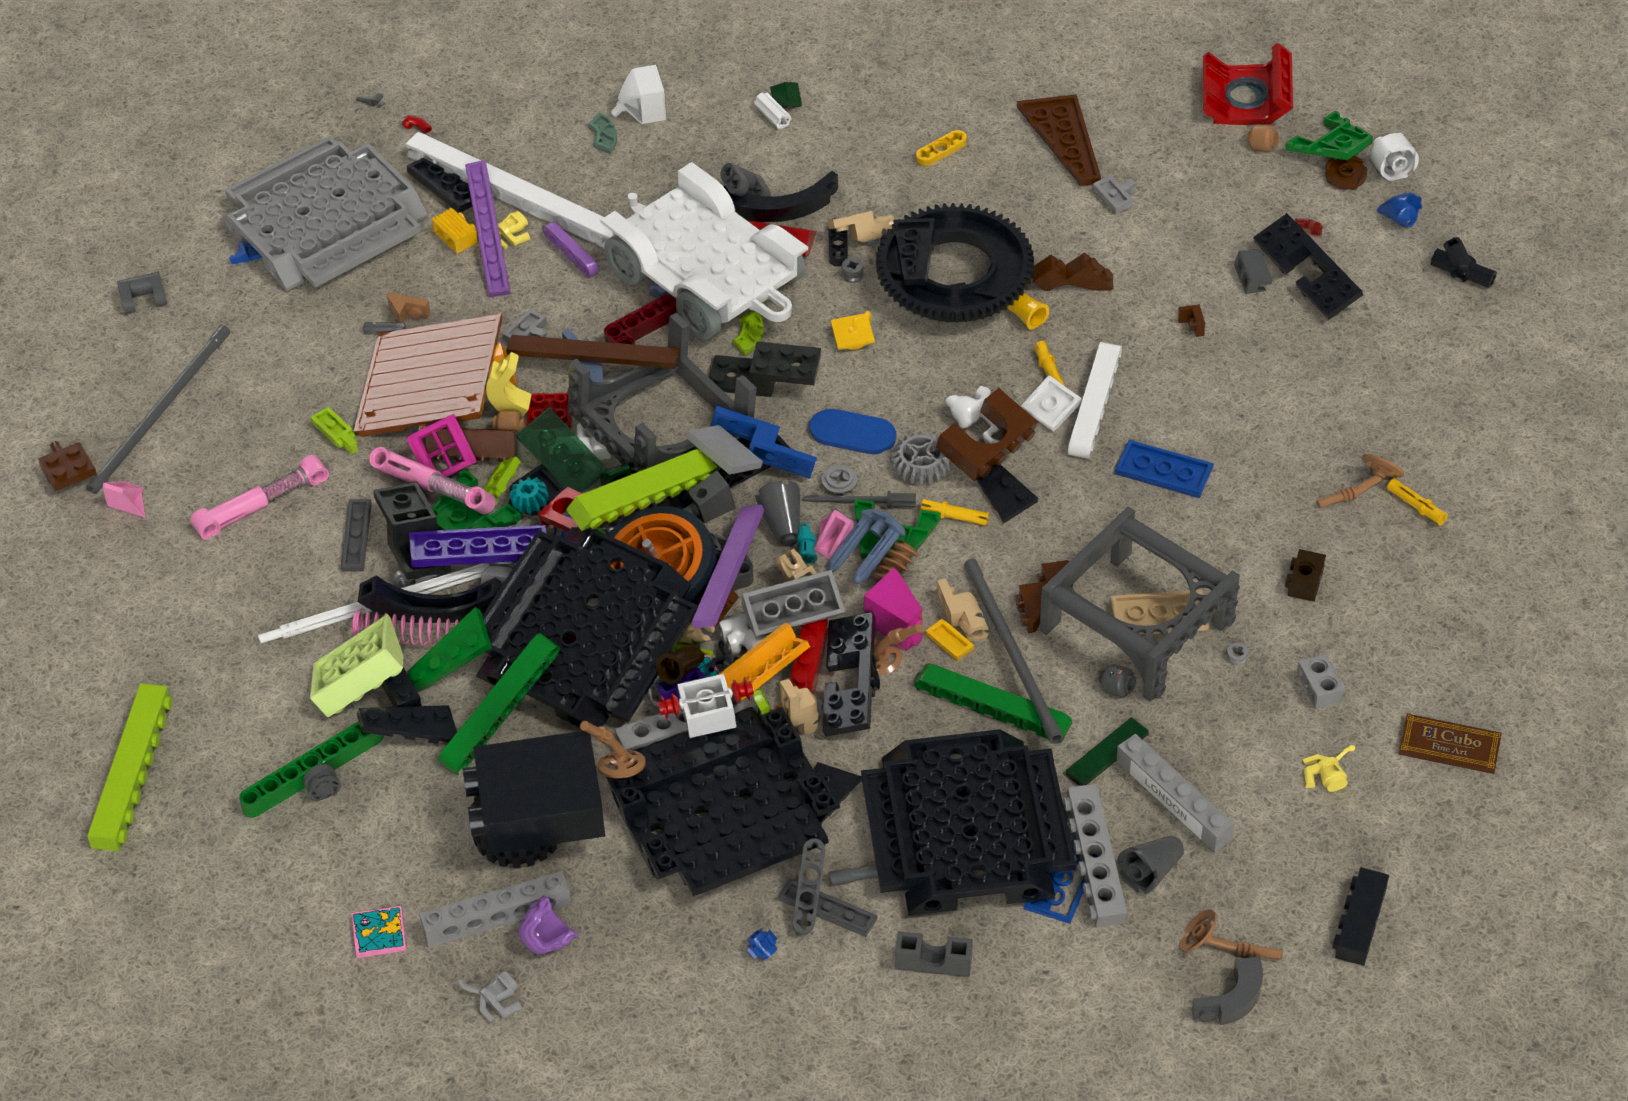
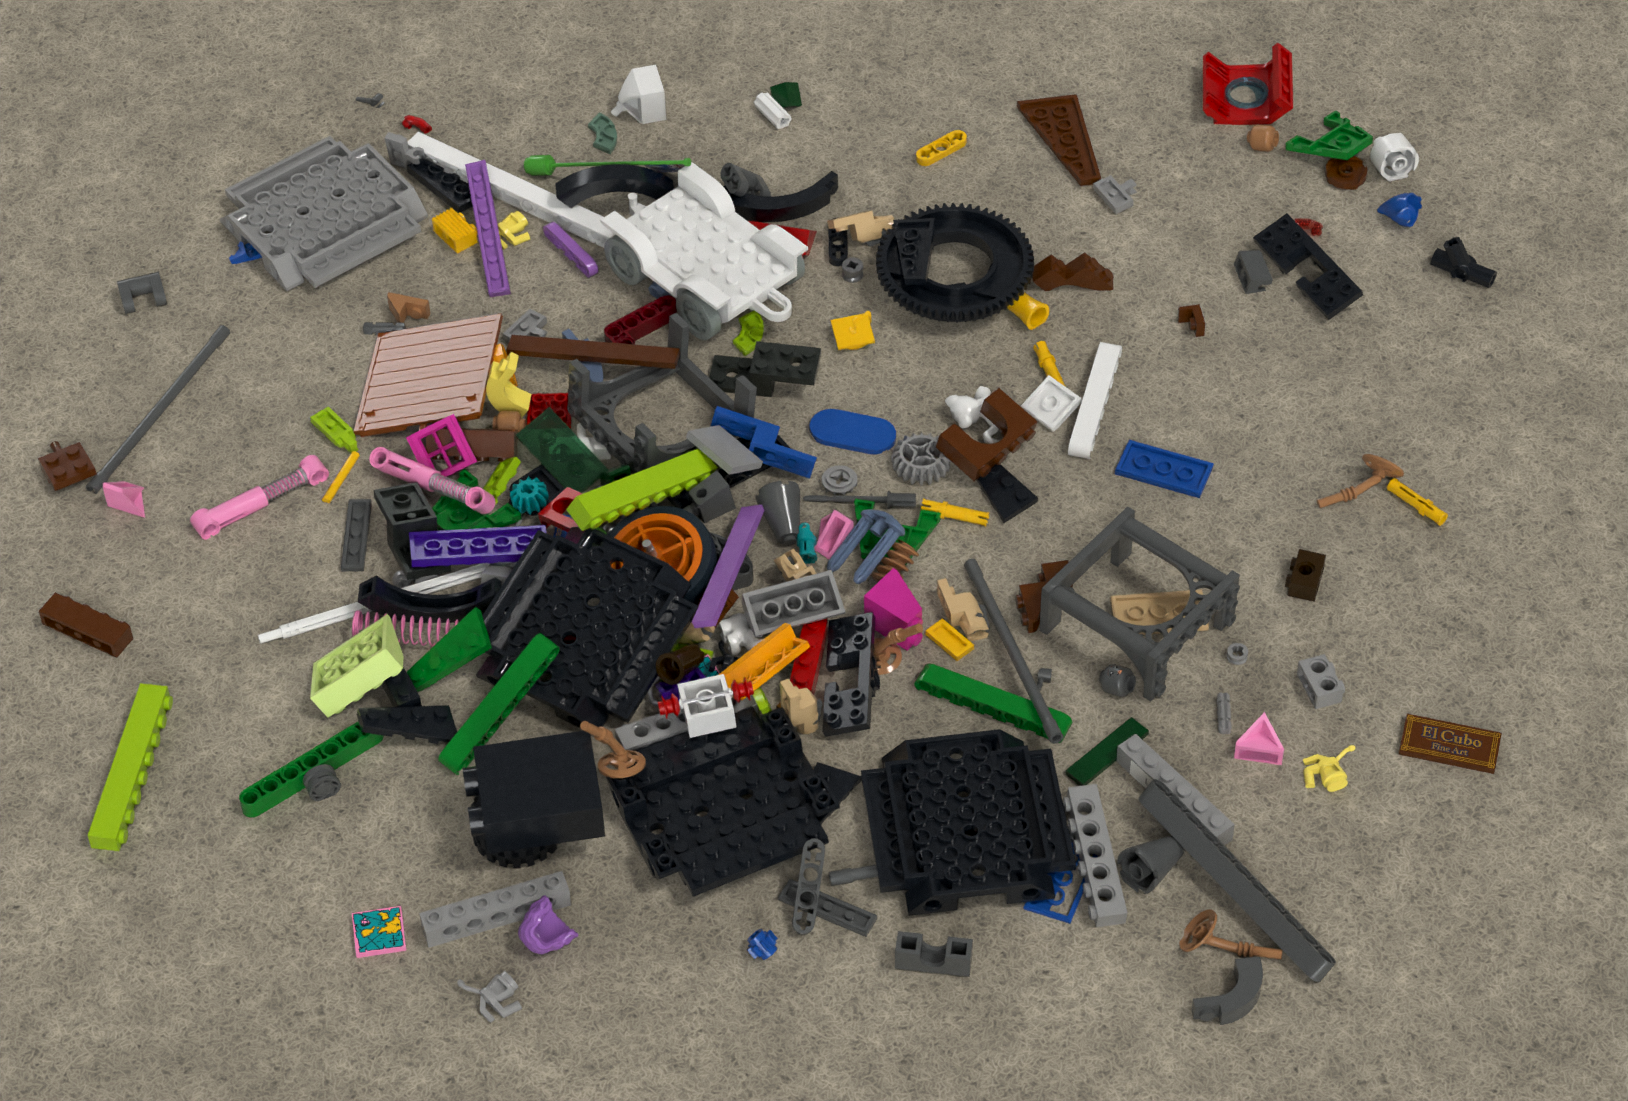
(86, 624): none -> reddish brown brick
(341, 476): none -> yellow bar
(399, 151): none -> light grey plate
(545, 164): none -> bright green flag
(609, 179): none -> black arch
(1044, 675): none -> dark grey hand
(1224, 713): none -> light grey axle
(1237, 881): none -> dark grey beam
(1260, 743): none -> bright pink slope
(1361, 917): black brick -> none

